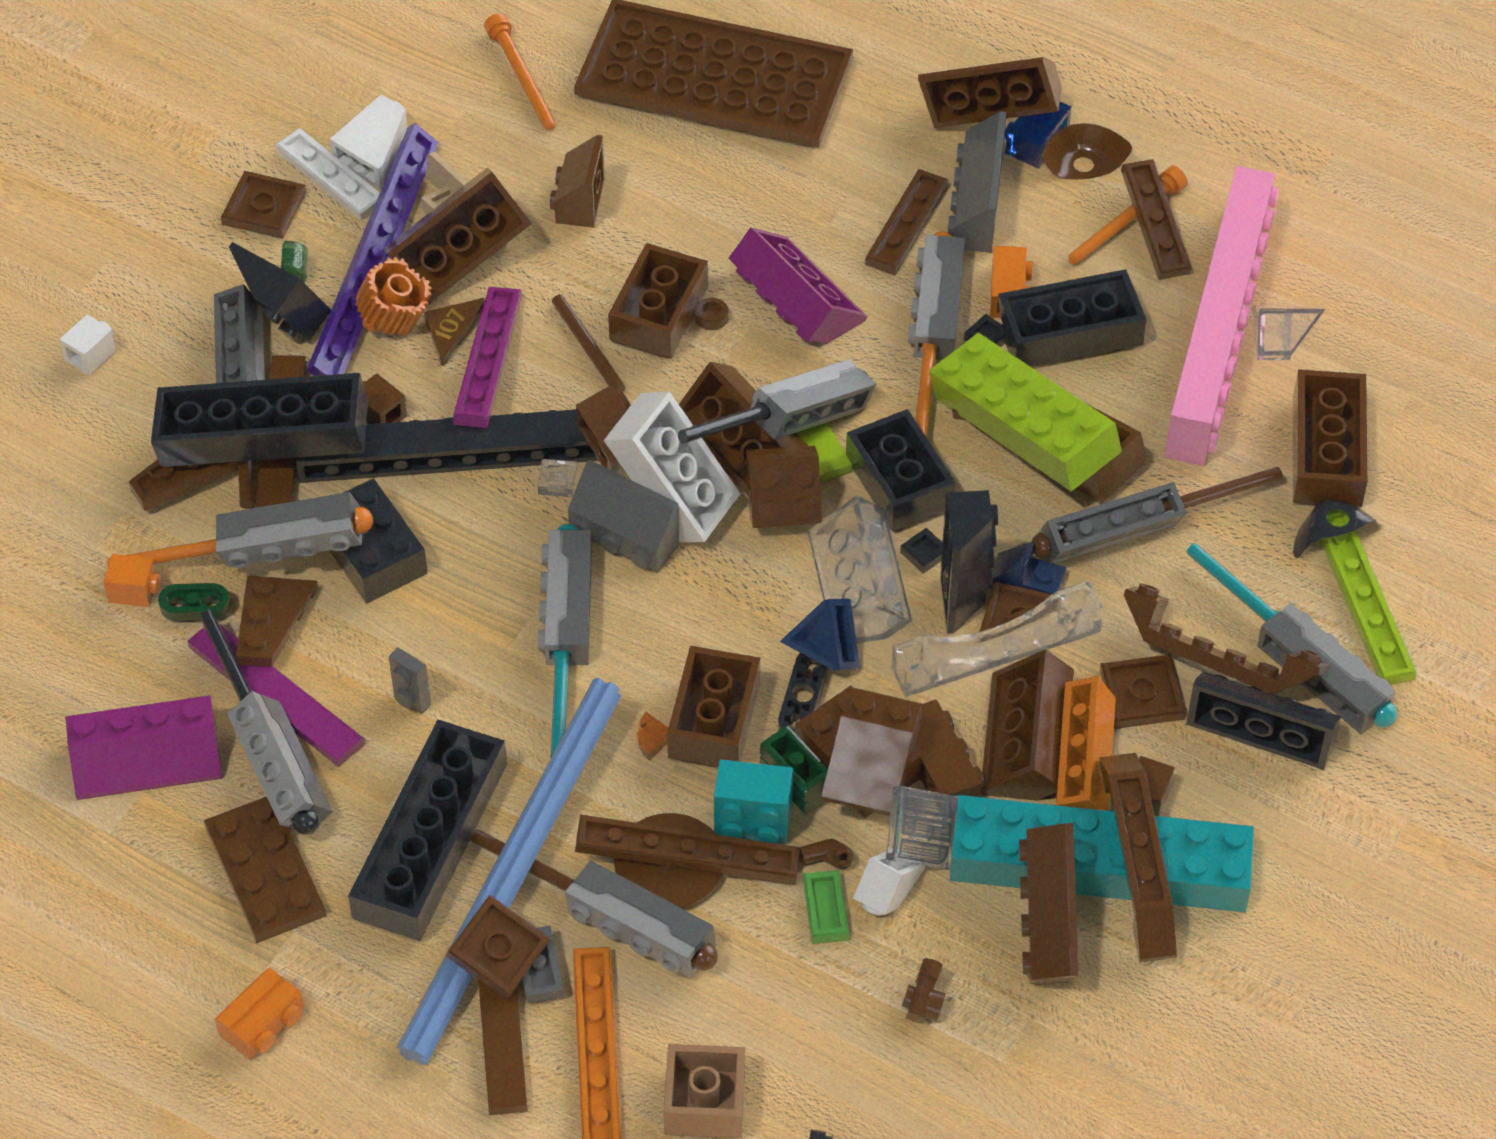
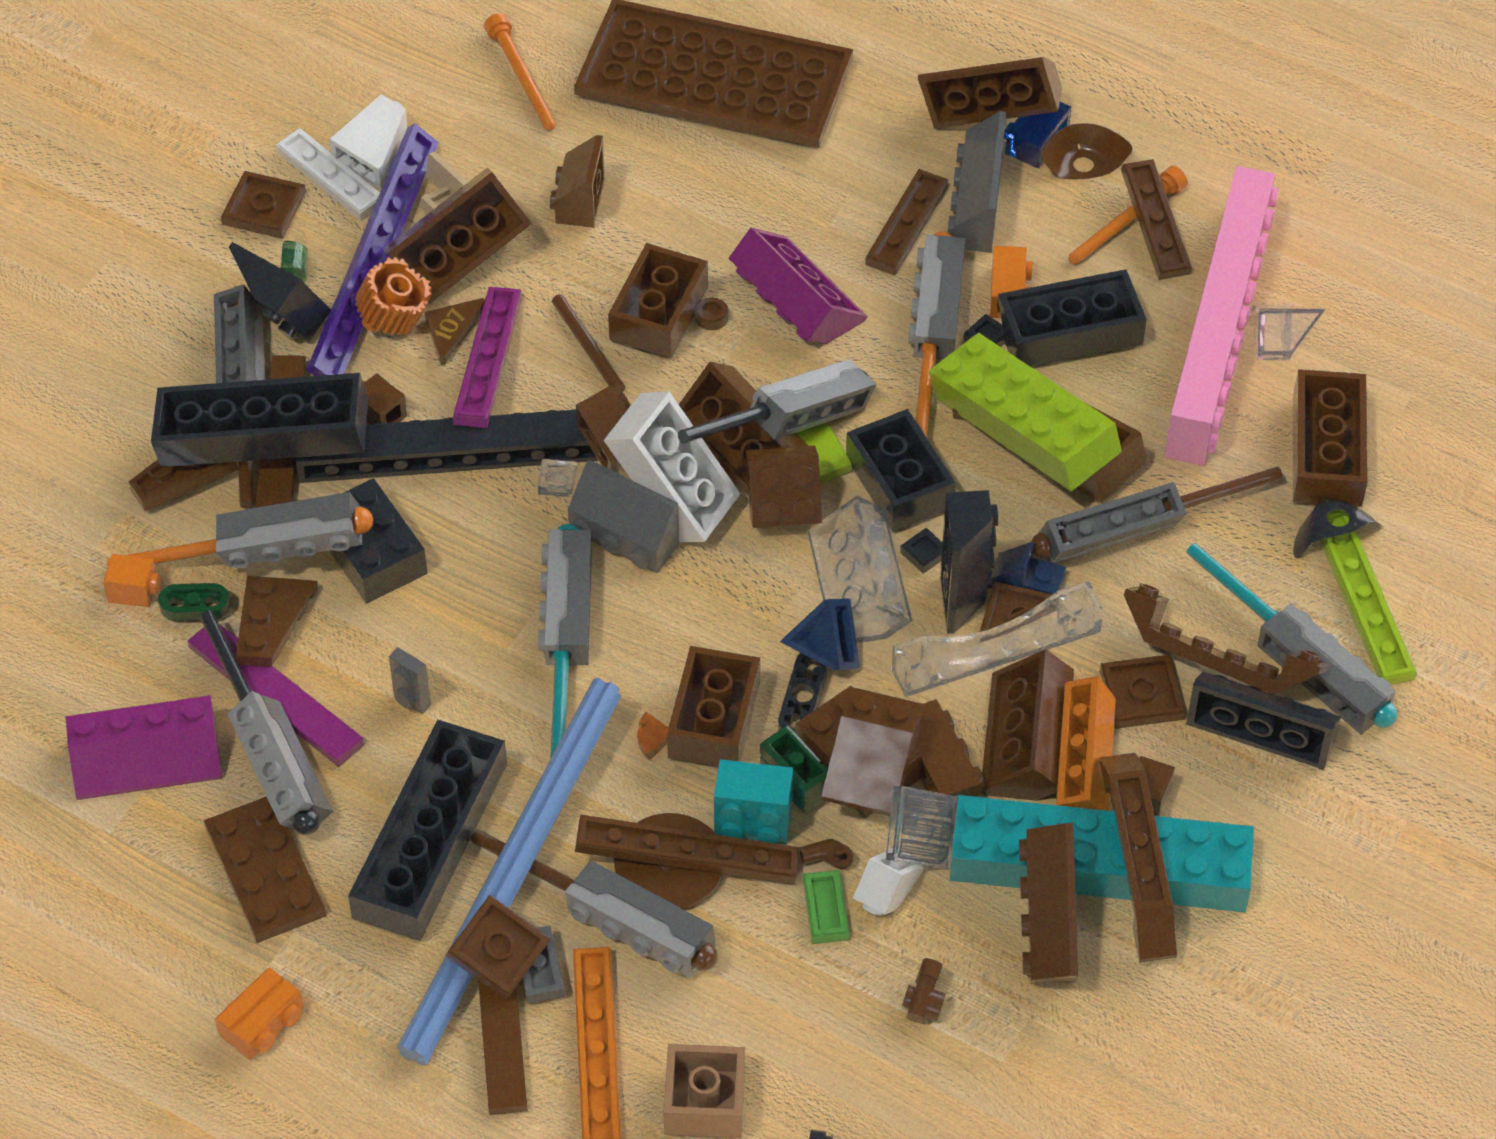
(88, 344): white brick -> none

